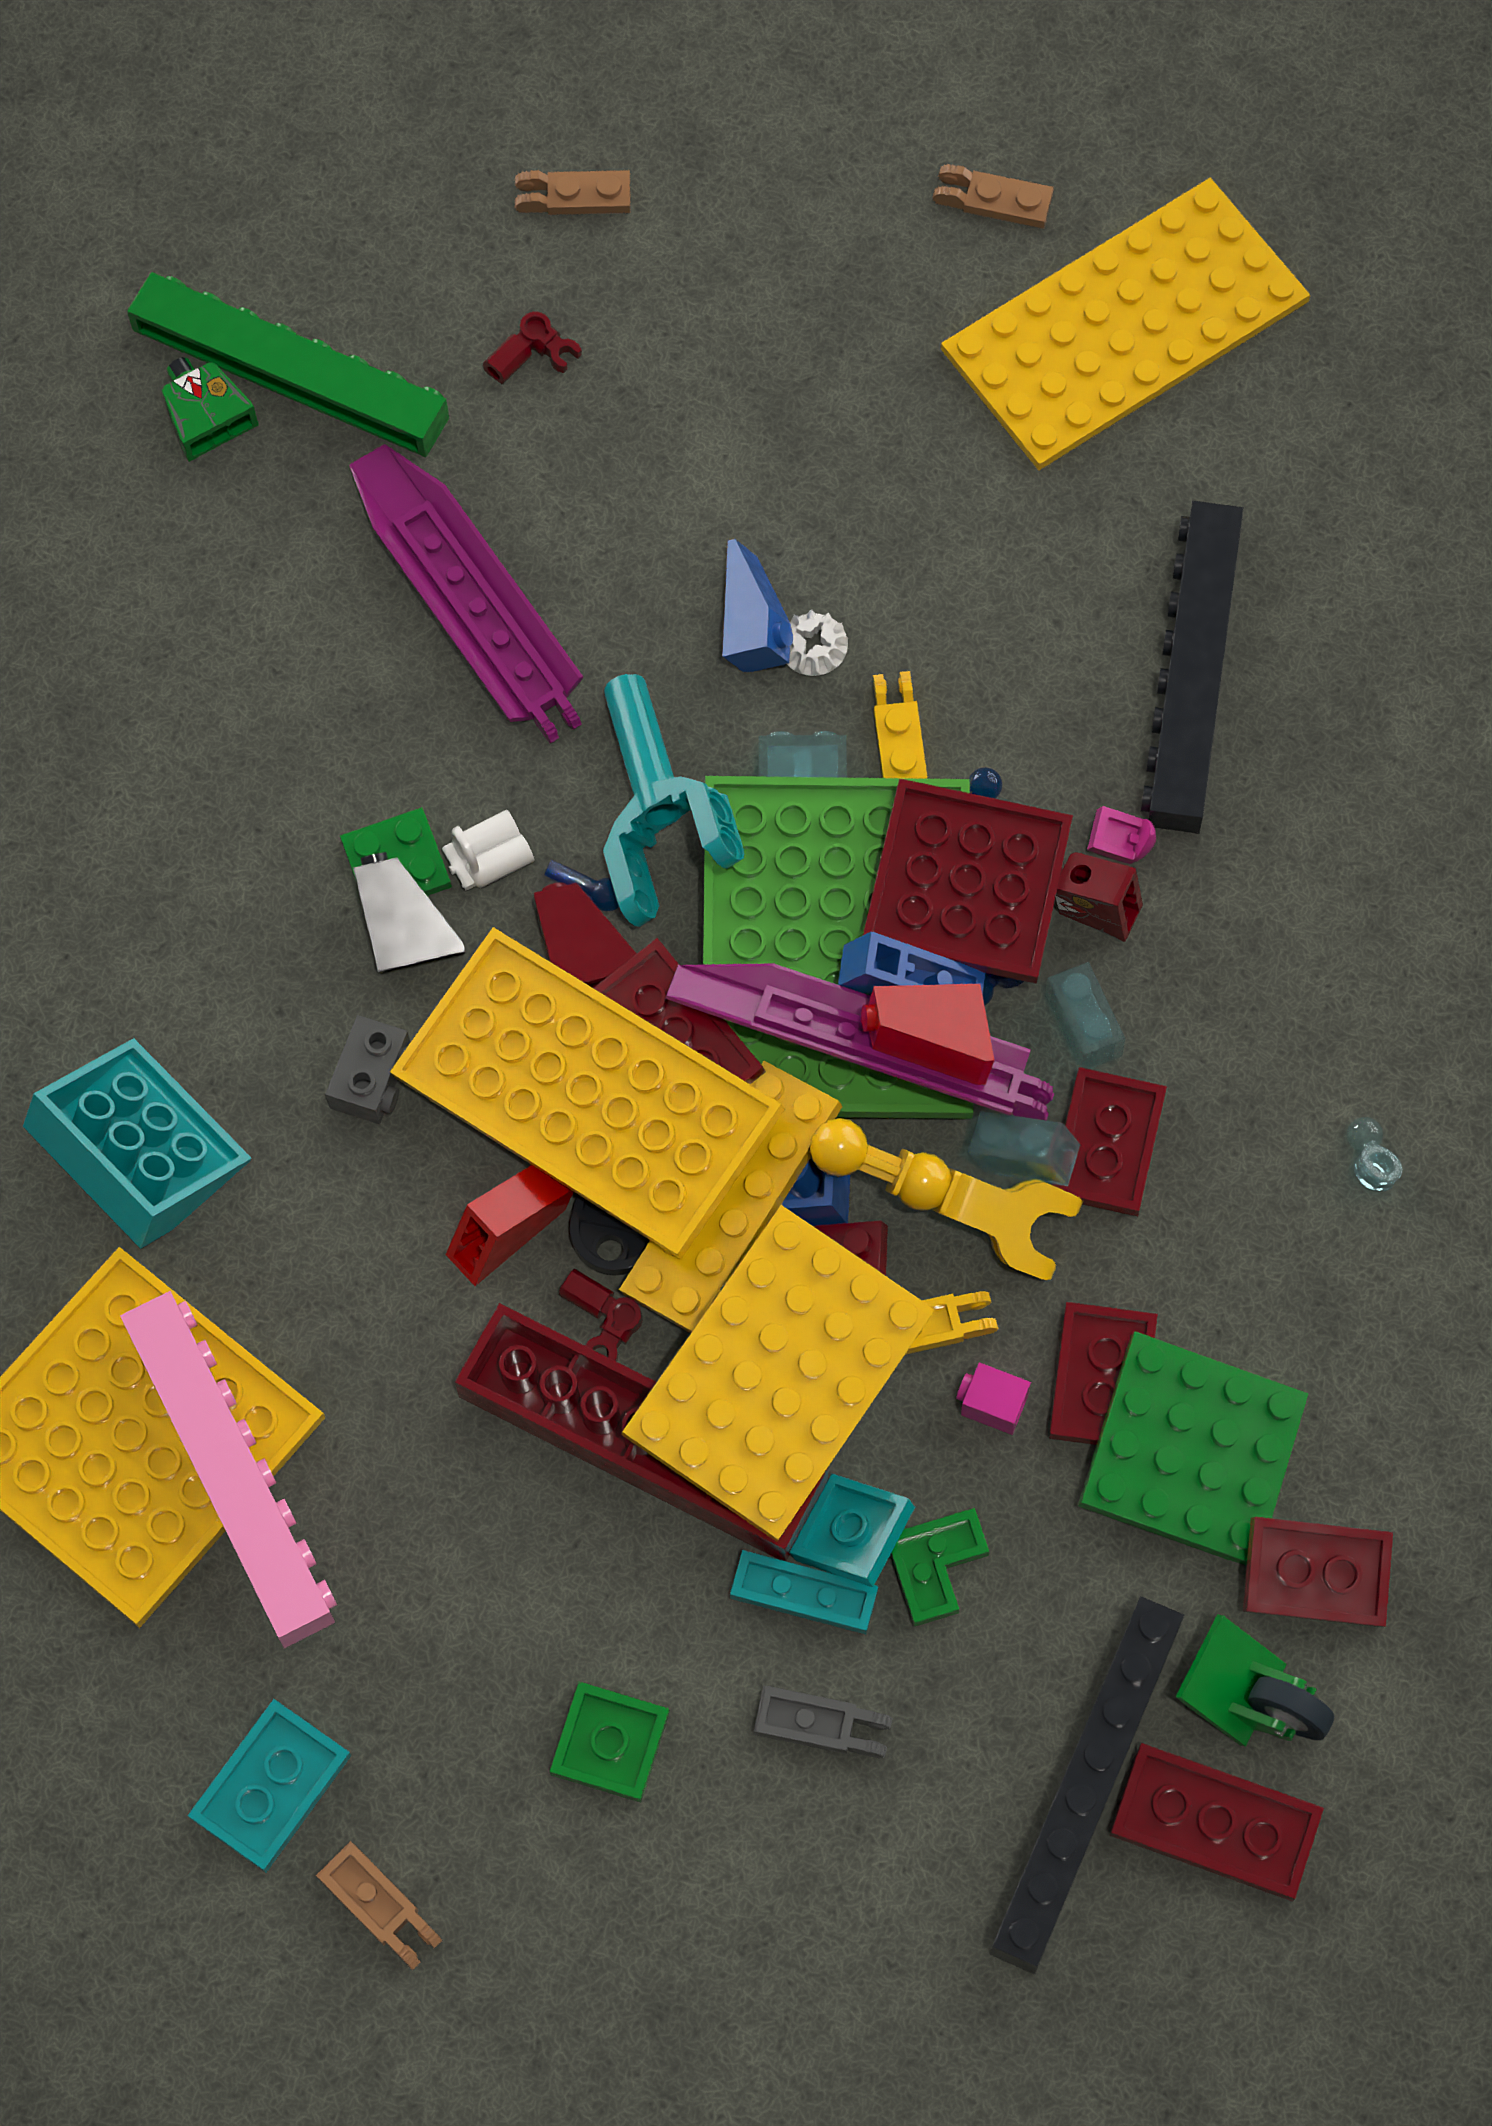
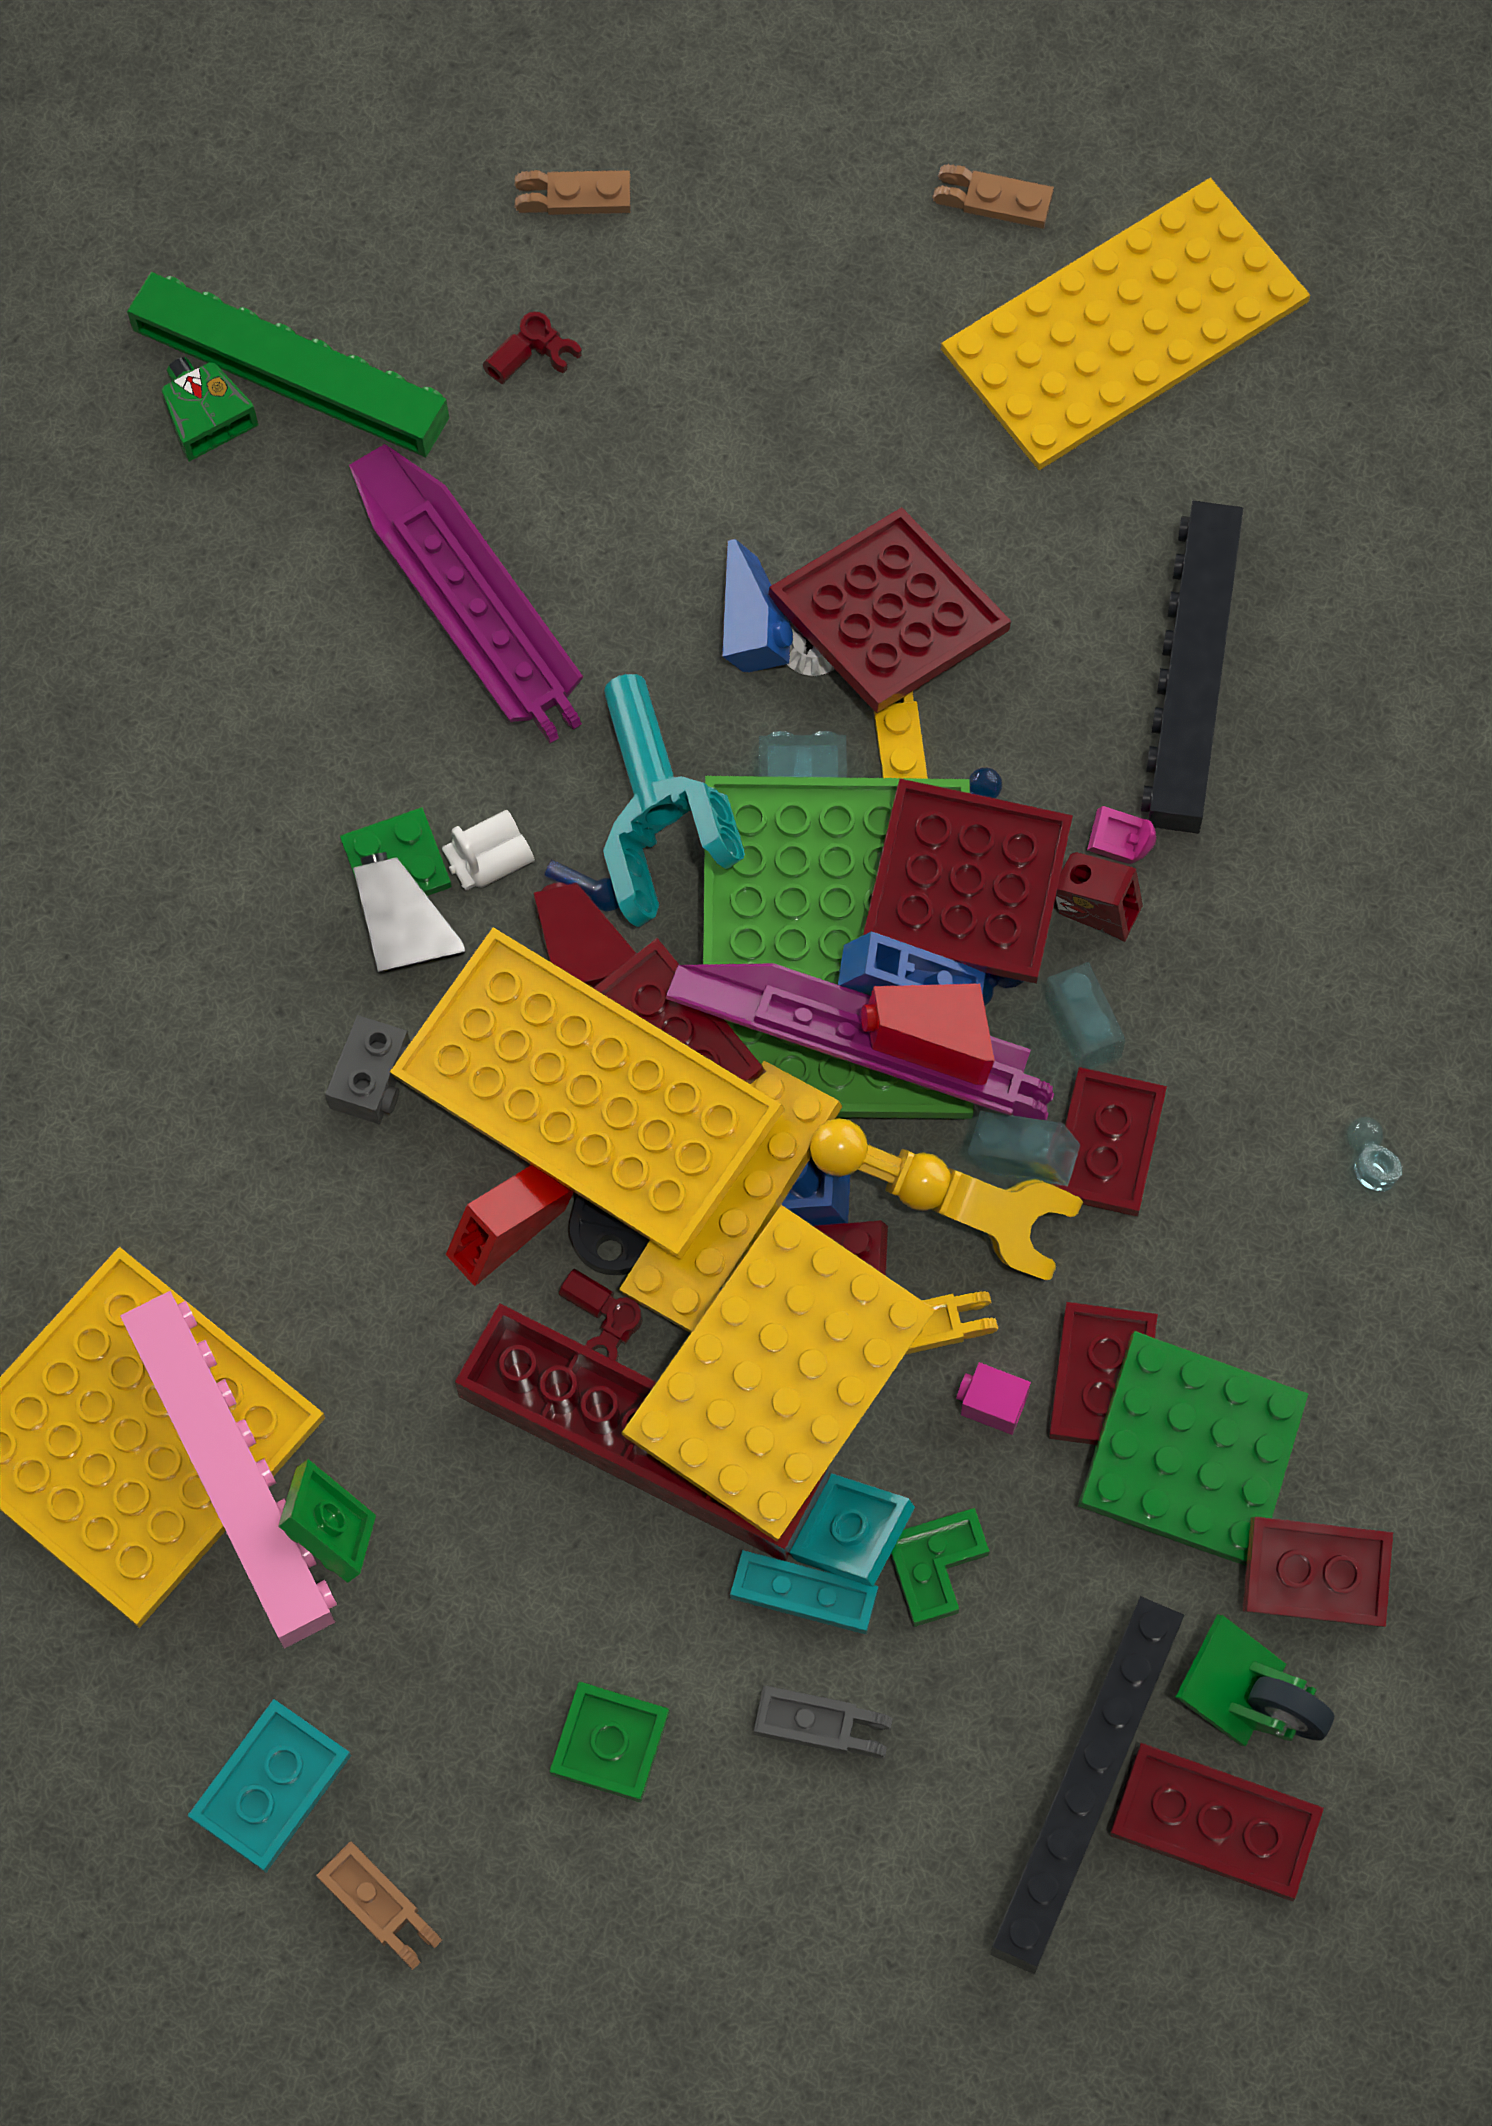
(134, 1141): teal slope -> none
(327, 1521): none -> green plate
(889, 609): none -> dark red plate

